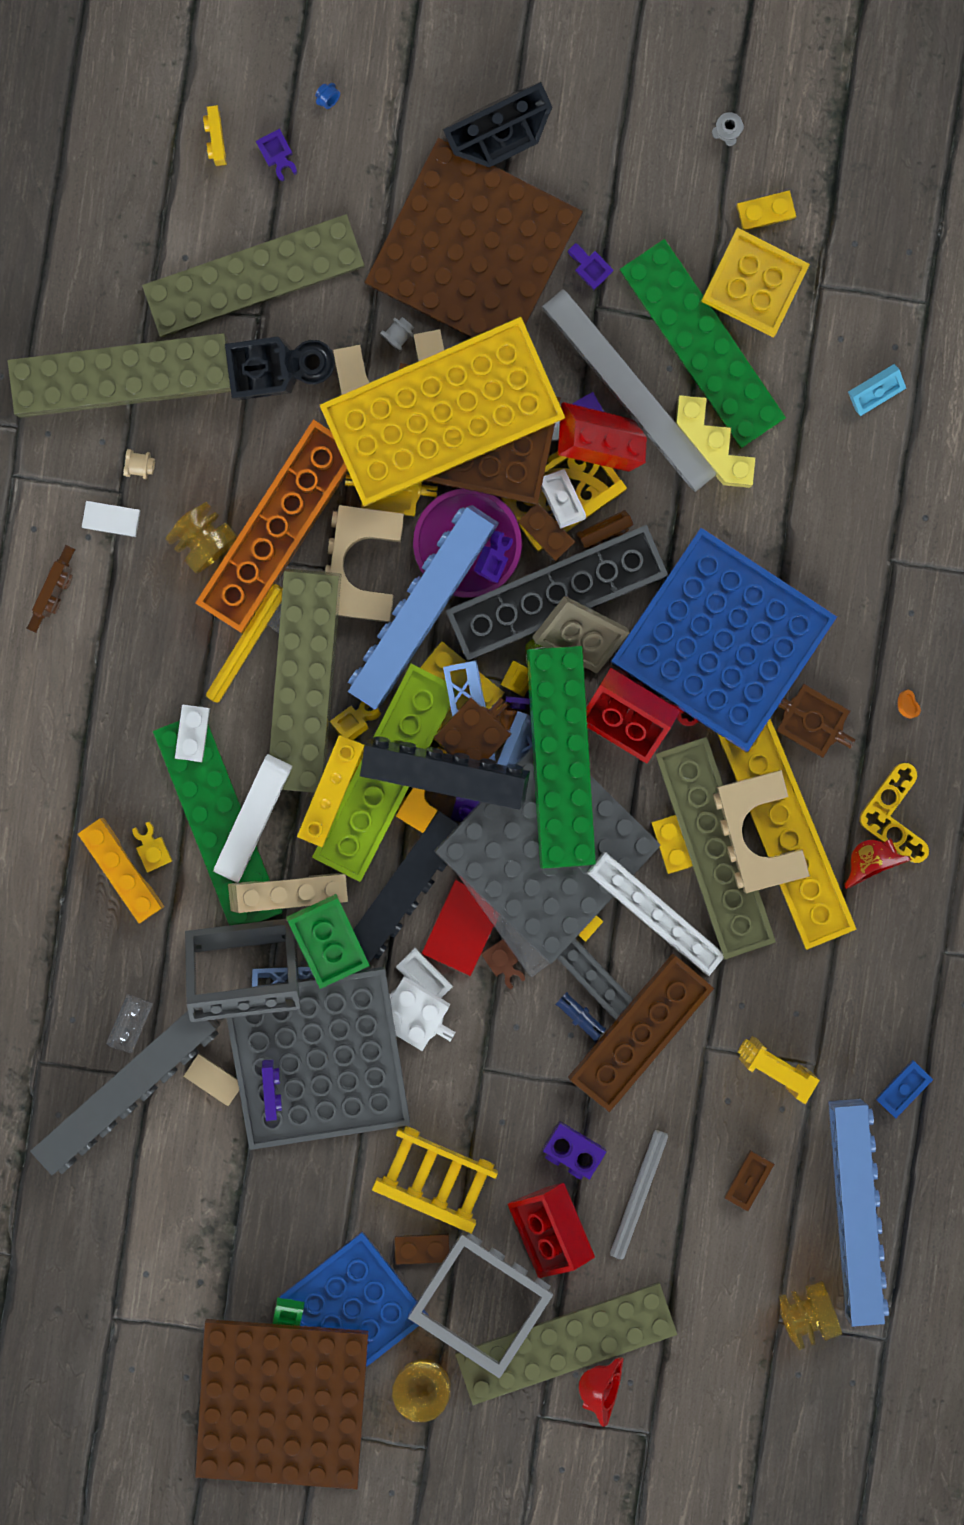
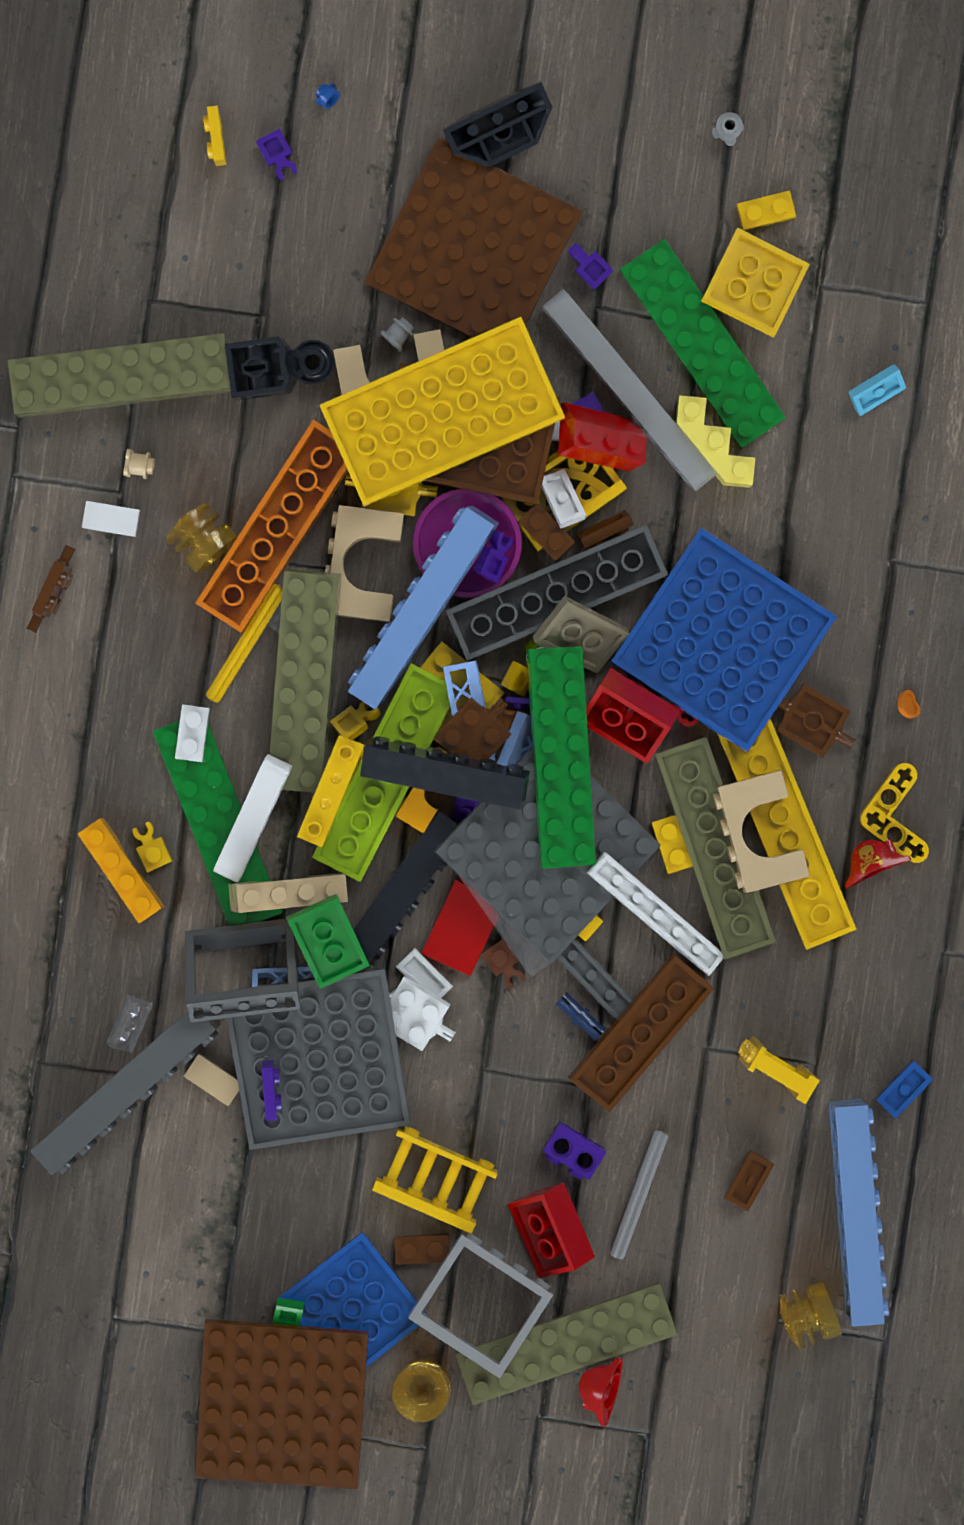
(253, 276): olive plate -> none

